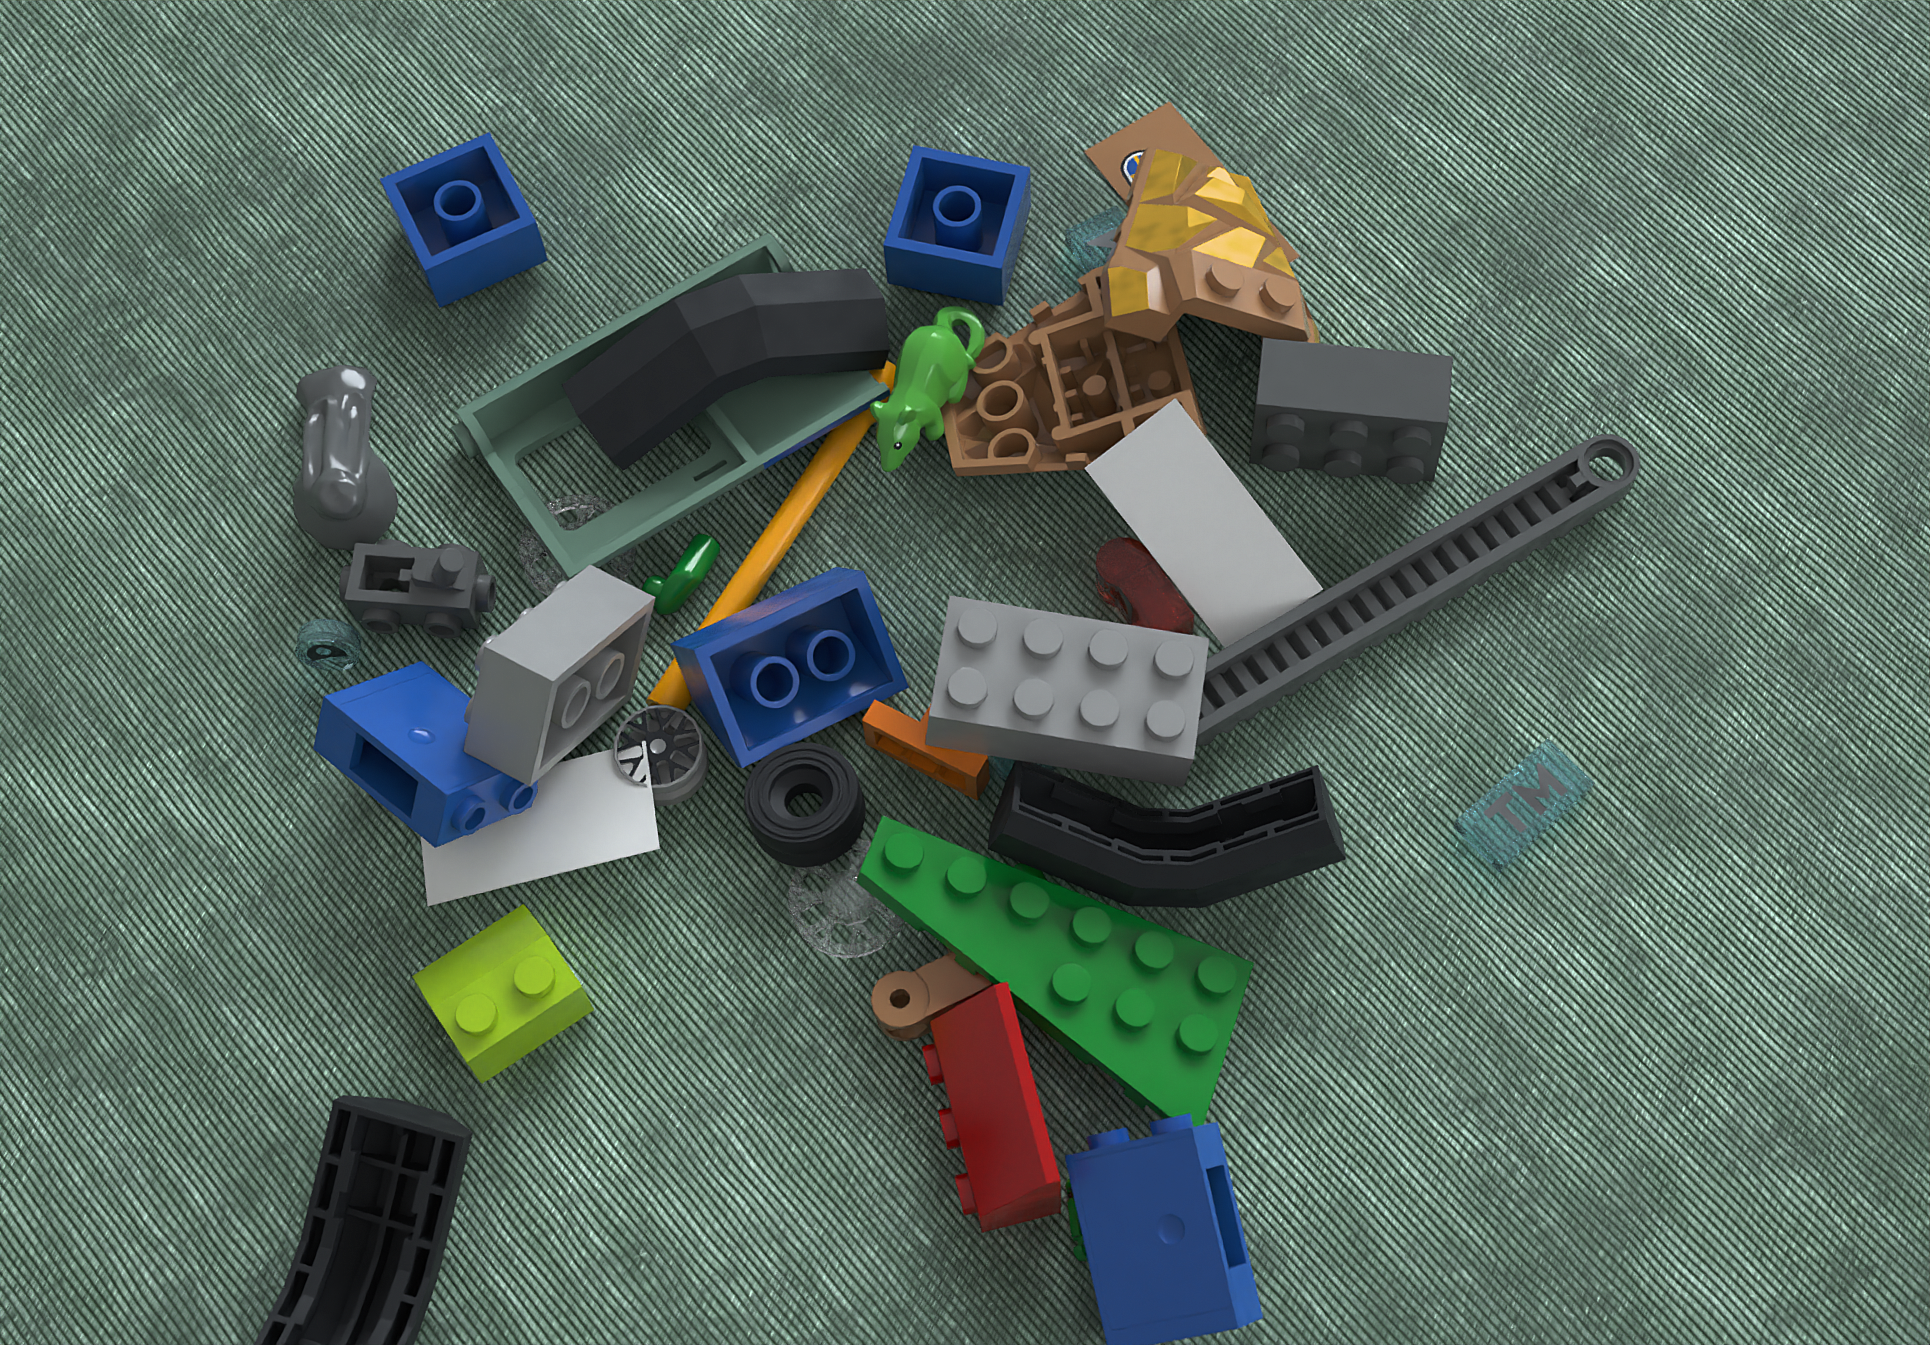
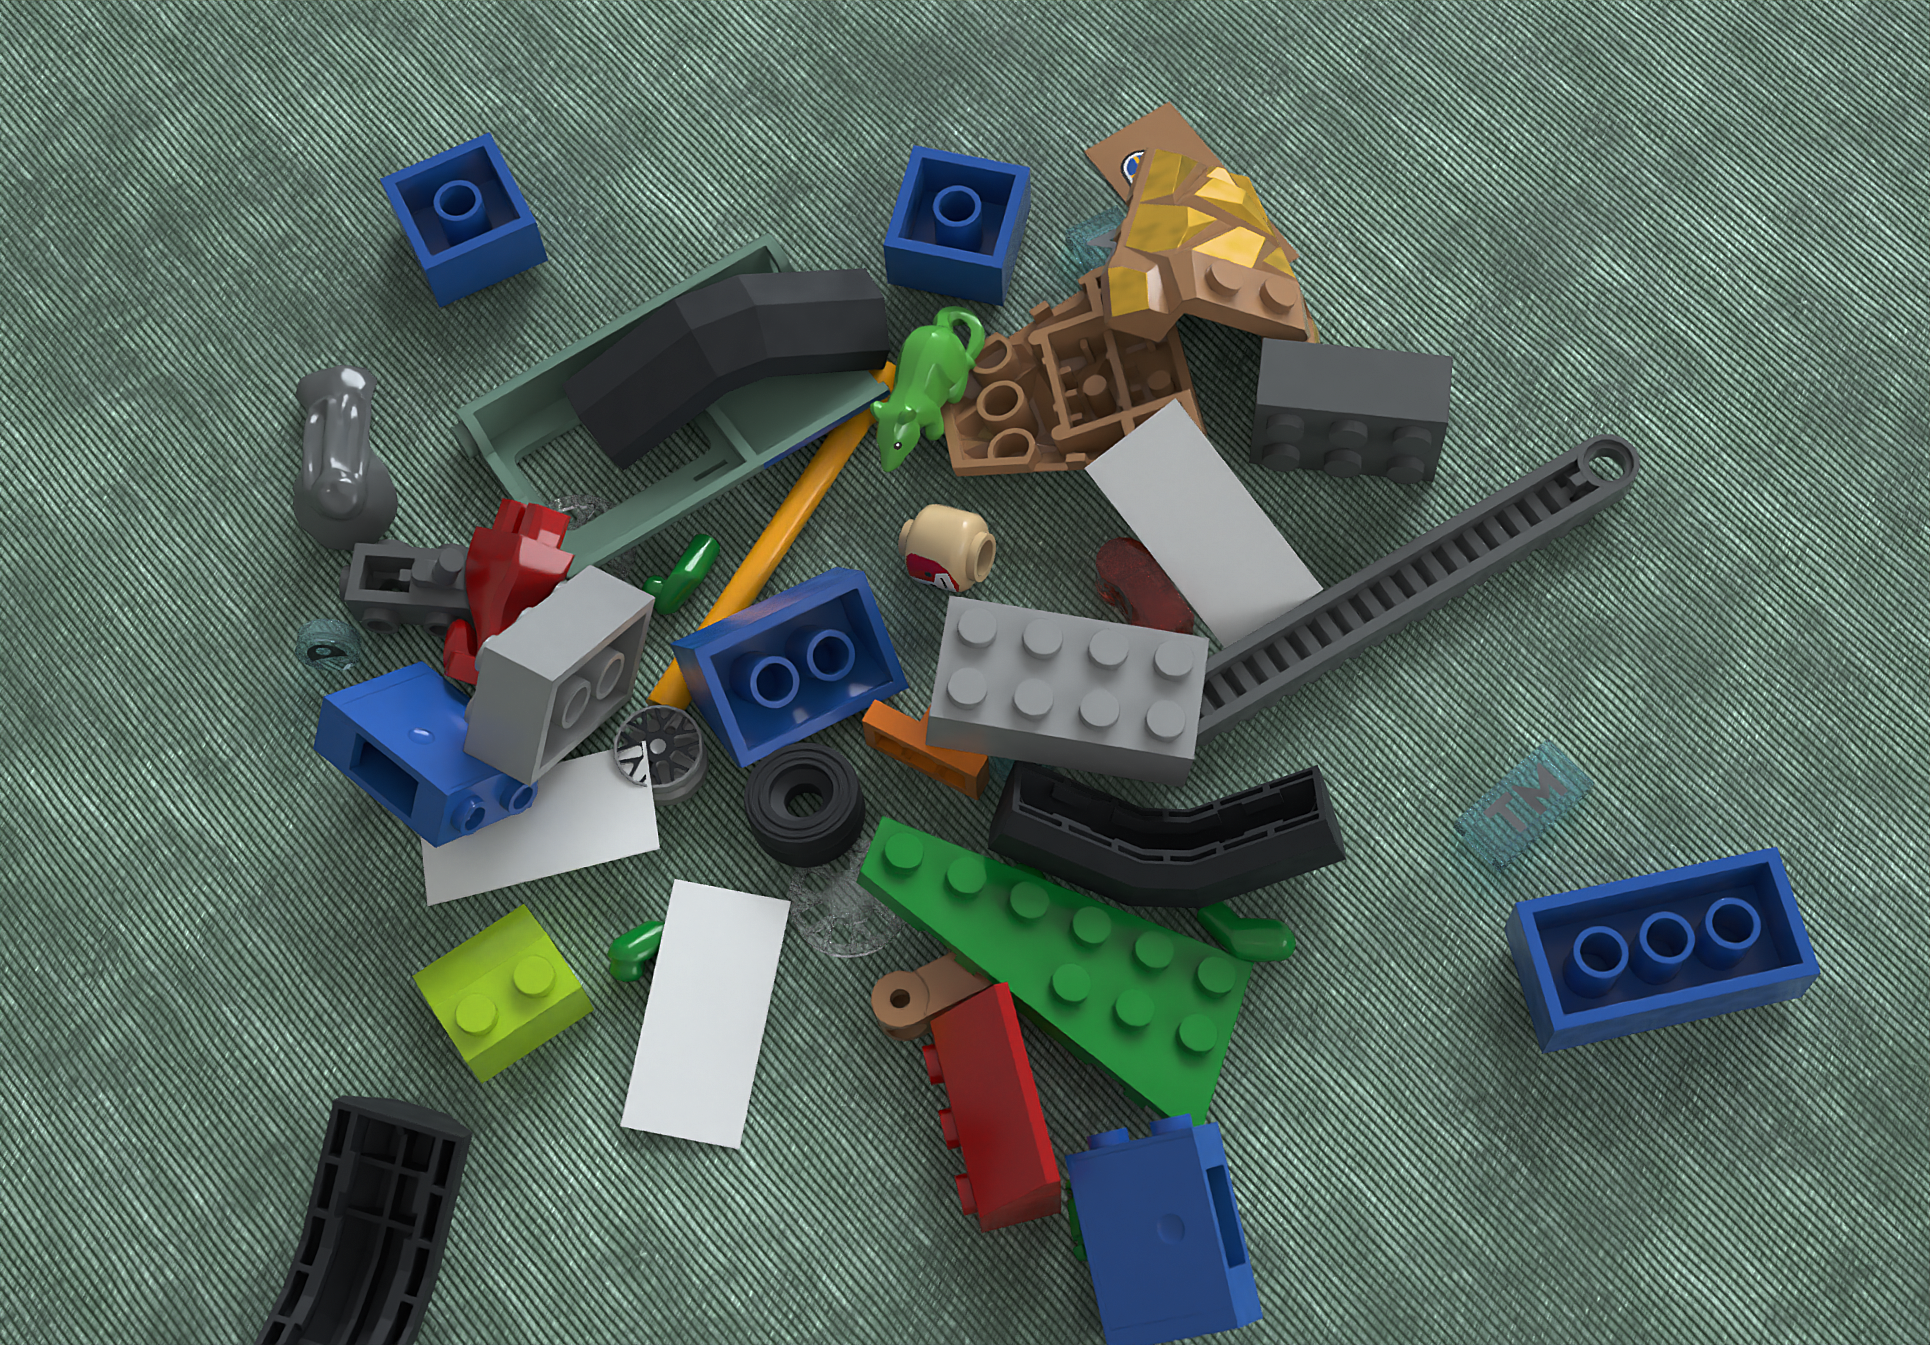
(505, 574): none -> red hips
(634, 948): none -> green arm
(706, 1014): none -> white sticker
(947, 548): none -> tan head
(1248, 937): none -> green arm
(1660, 949): none -> blue brick

